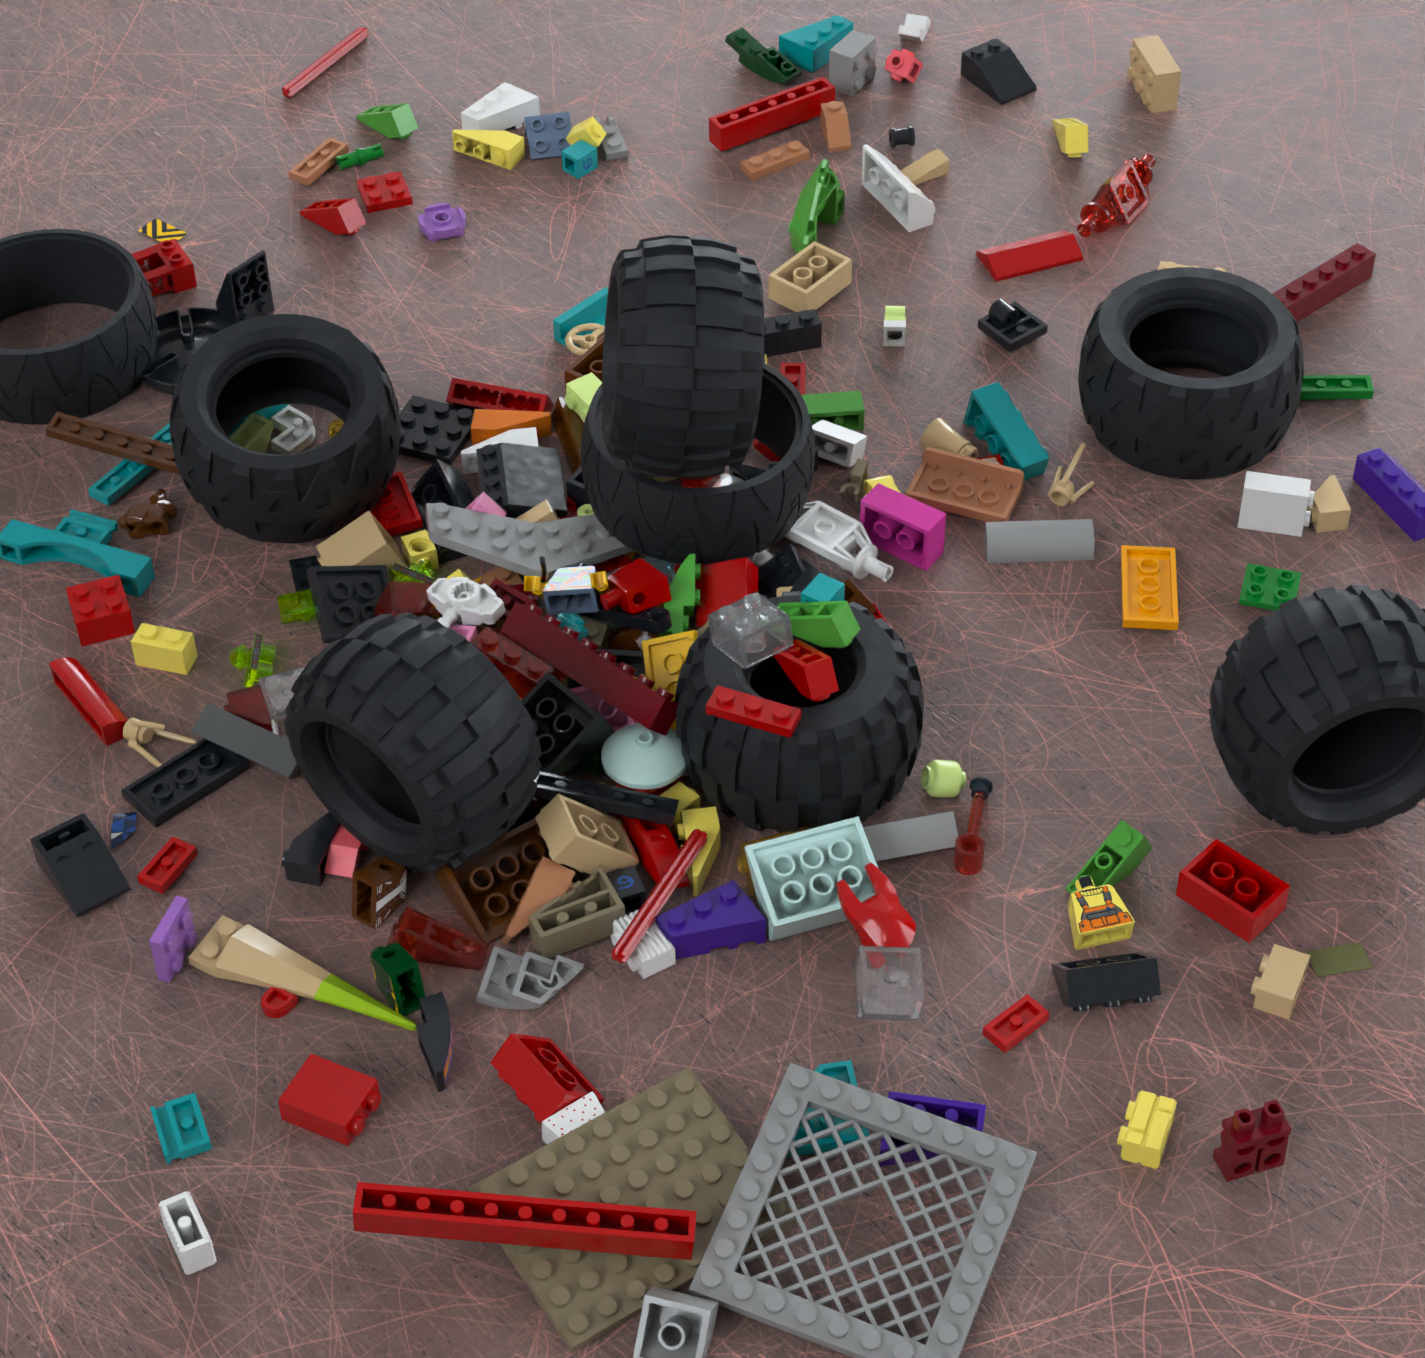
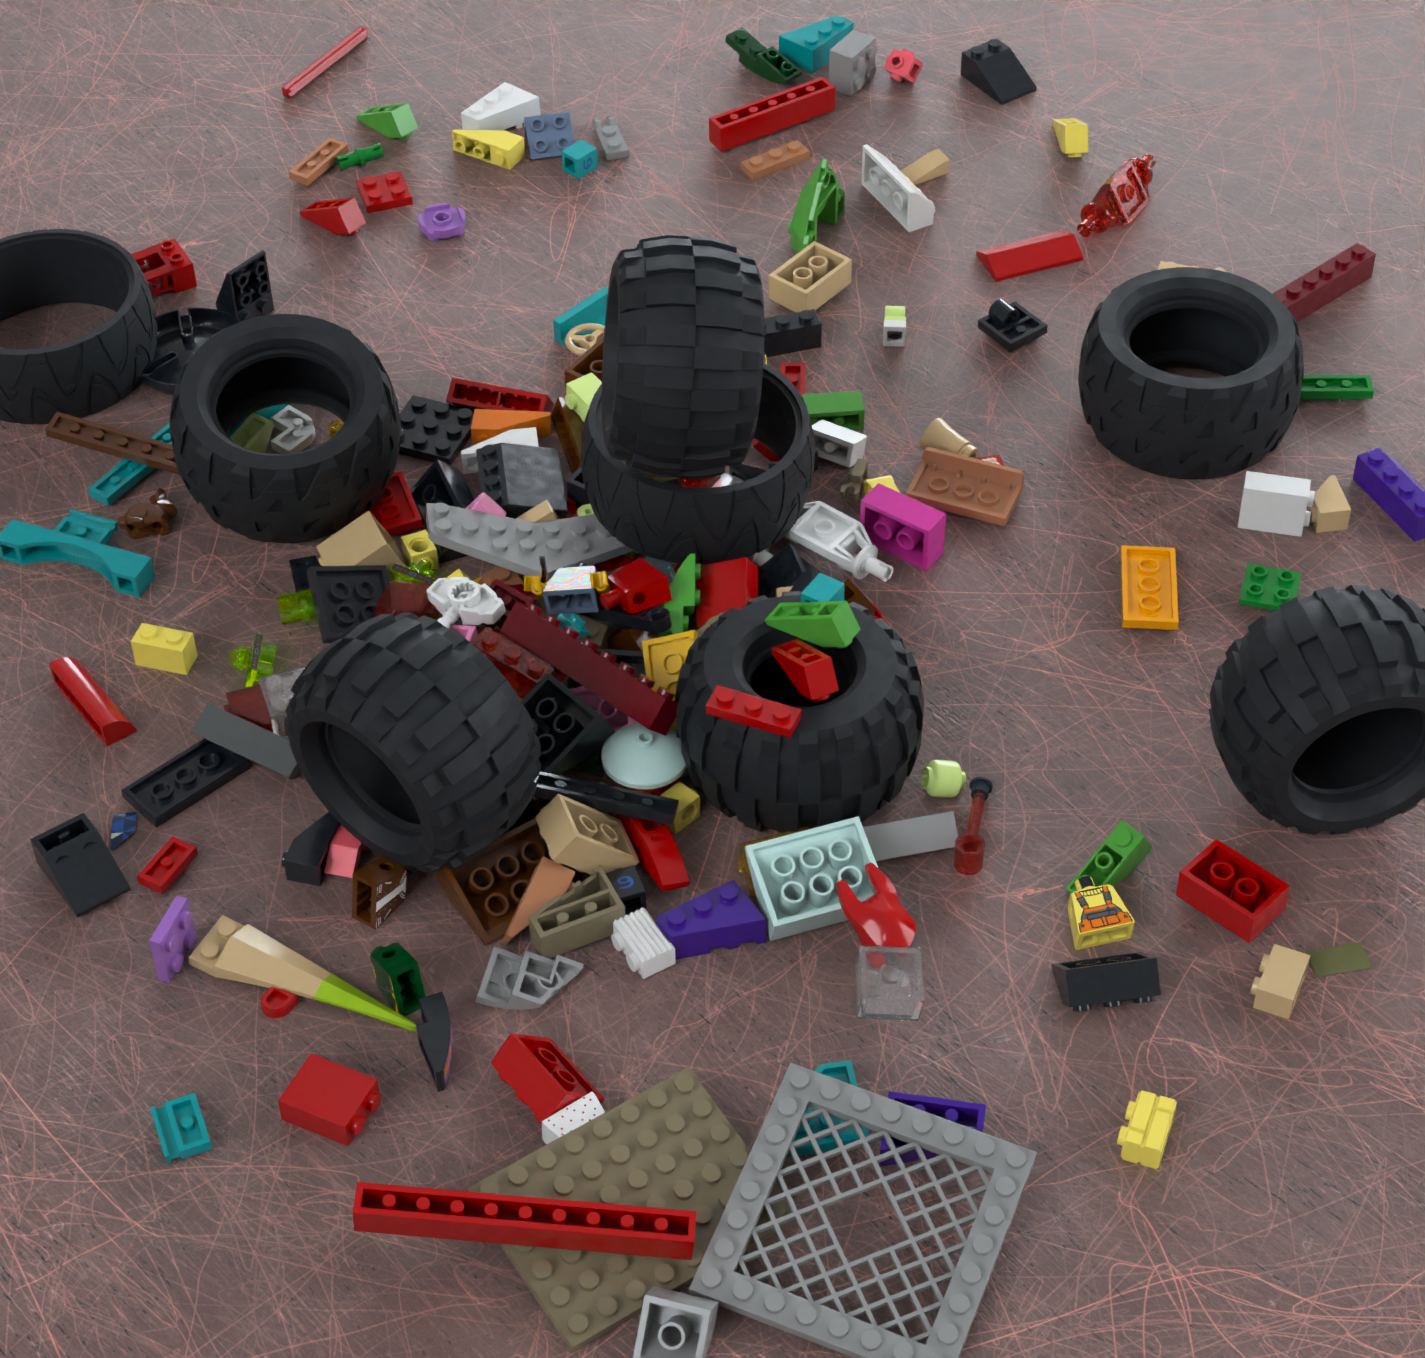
(100, 610): red brick -> none
(142, 732): tan plant -> none
(162, 231): sticker -> none
(187, 1233): white brick -> none
(436, 942): clear red slope -> none
(588, 131): light yellow brick -> none
(659, 896): red axle -> none
(705, 820): light yellow slope -> none
(750, 630): clear brick -> none
(835, 126): nougat slope -> none
(902, 136): black bush -> none
(914, 27): white slope -> none
(1005, 430): teal wedge -> none
(1016, 1023): red plate -> none
(1039, 541): light grey brick -> none
(1063, 490): tan plant -> none
(1154, 74): tan brick -> none
(1250, 1139): dark red hips -> none

